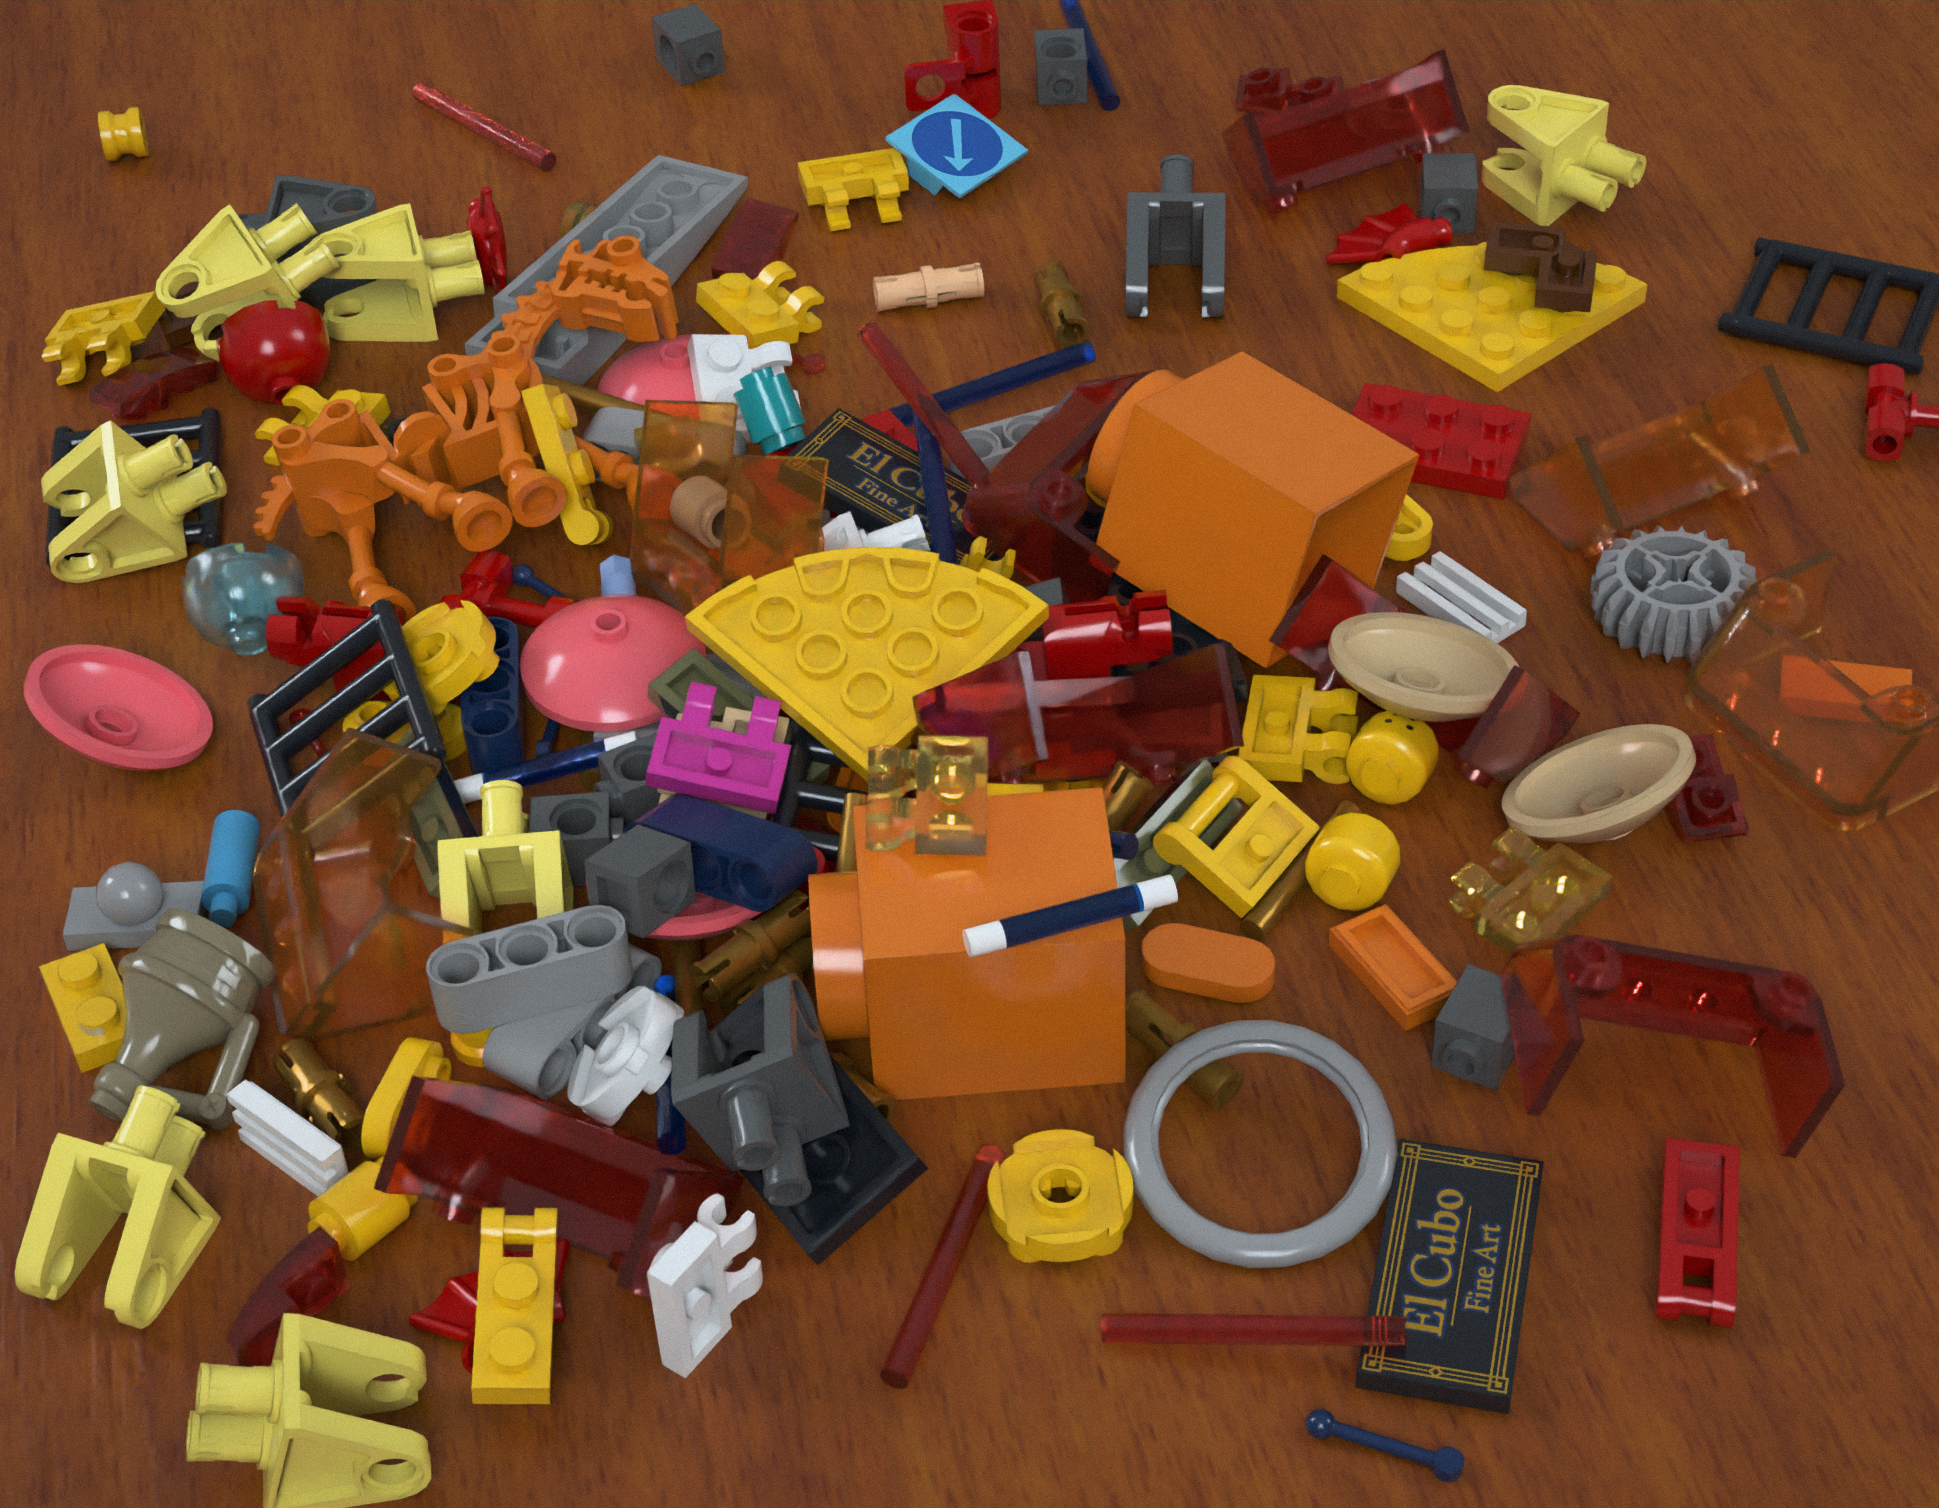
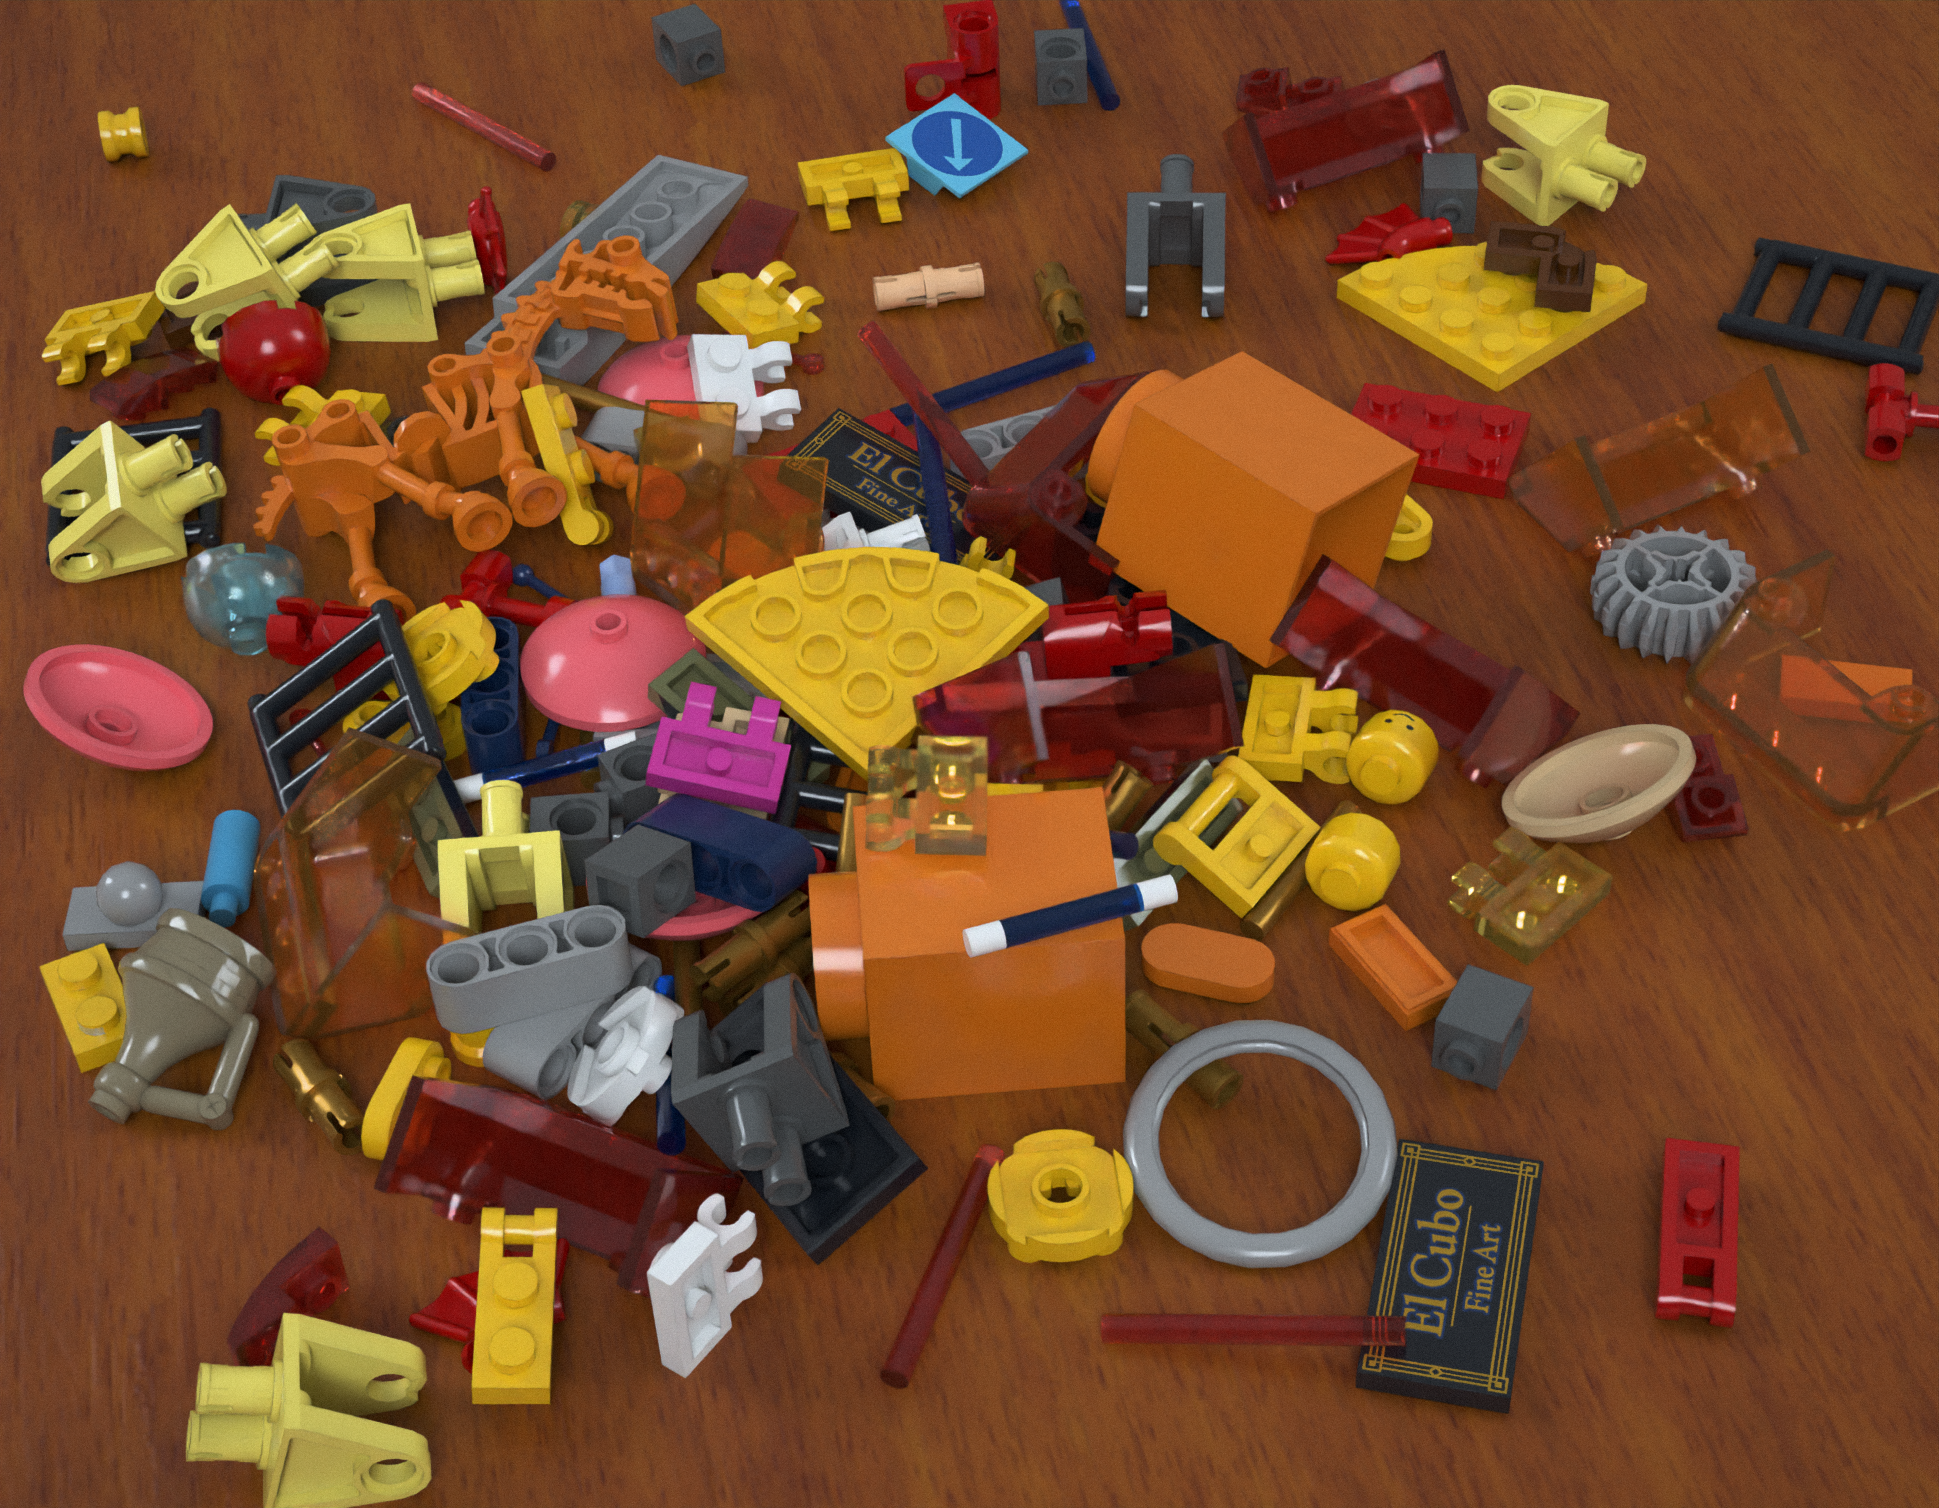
(90, 1188): light yellow piece -> none
(287, 1138): white tile -> none
(357, 1212): yellow brick -> none
(700, 509): medium nougat brick -> none
(770, 410): teal brick -> none
(1419, 665): tan dish -> none
(1446, 1462): dark blue hinge -> none
(1467, 595): white tile -> none
(1592, 978): clear red windscreen -> none

